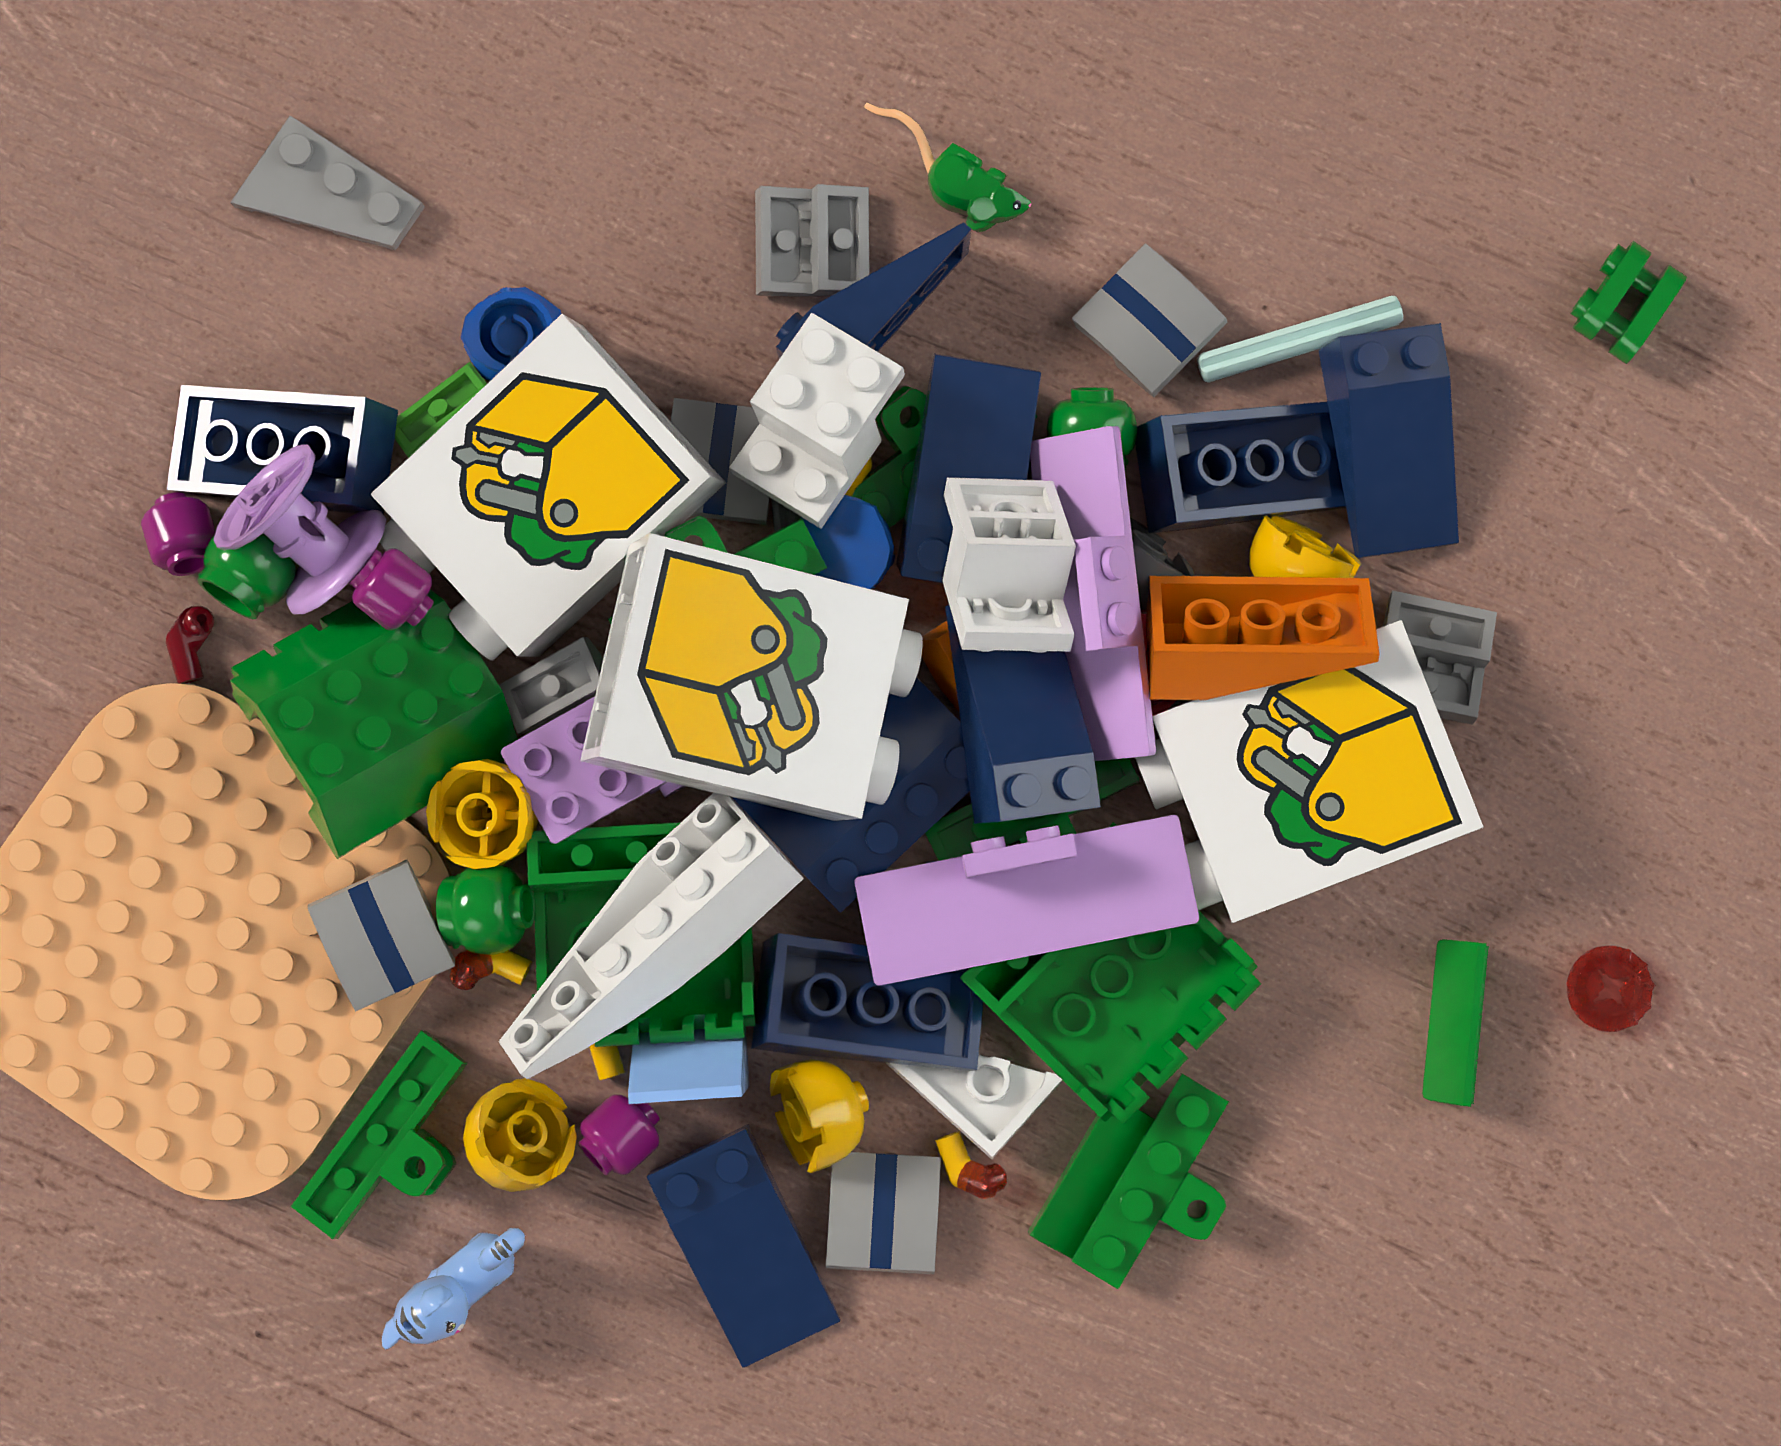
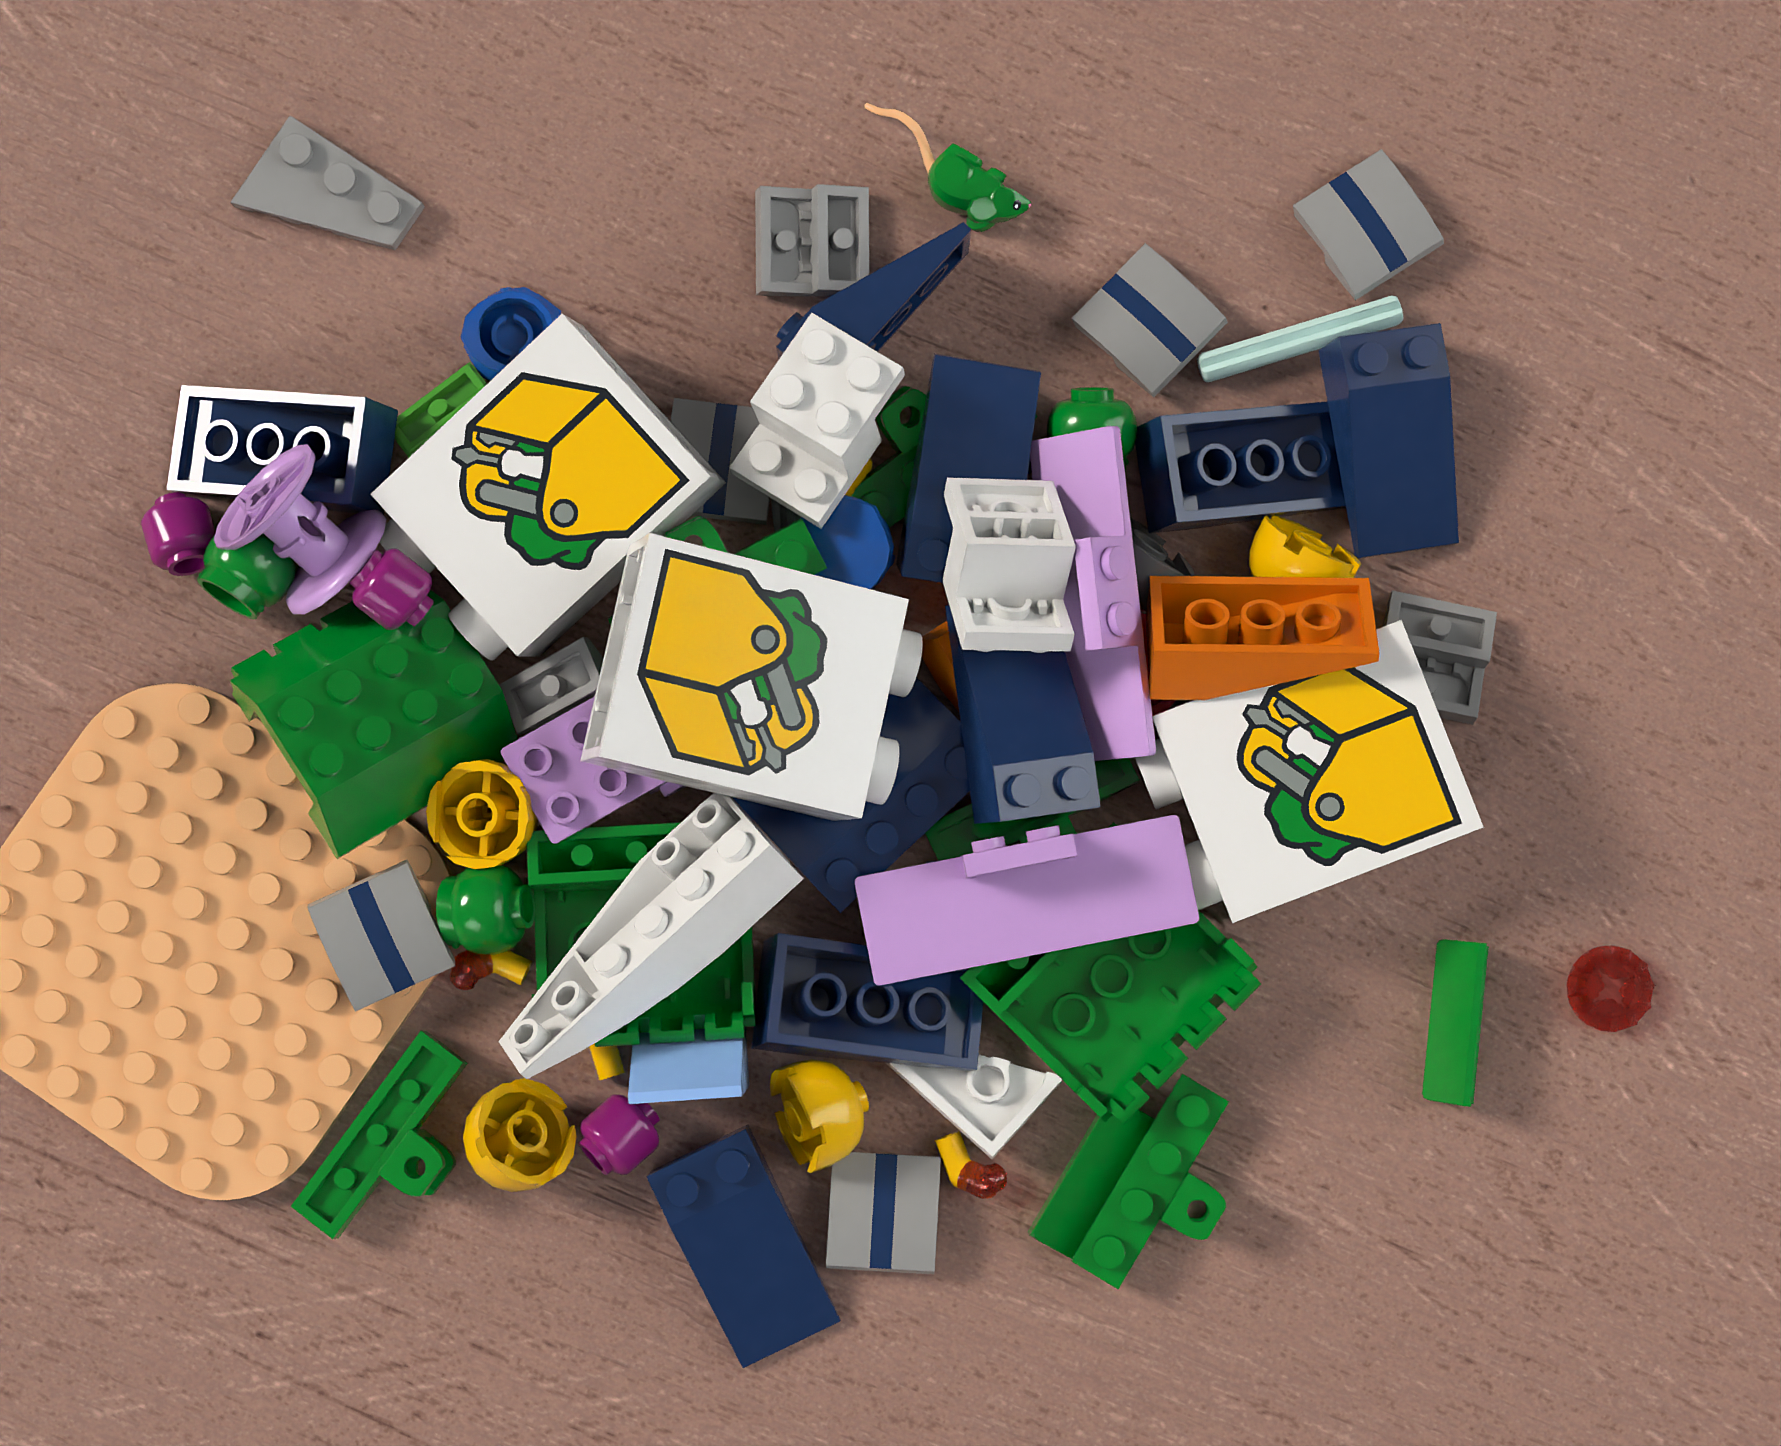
(186, 639): dark red arm -> none
(442, 1301): light blue animal -> none
(1368, 224): none -> light grey slope
(1626, 269): green brick -> none

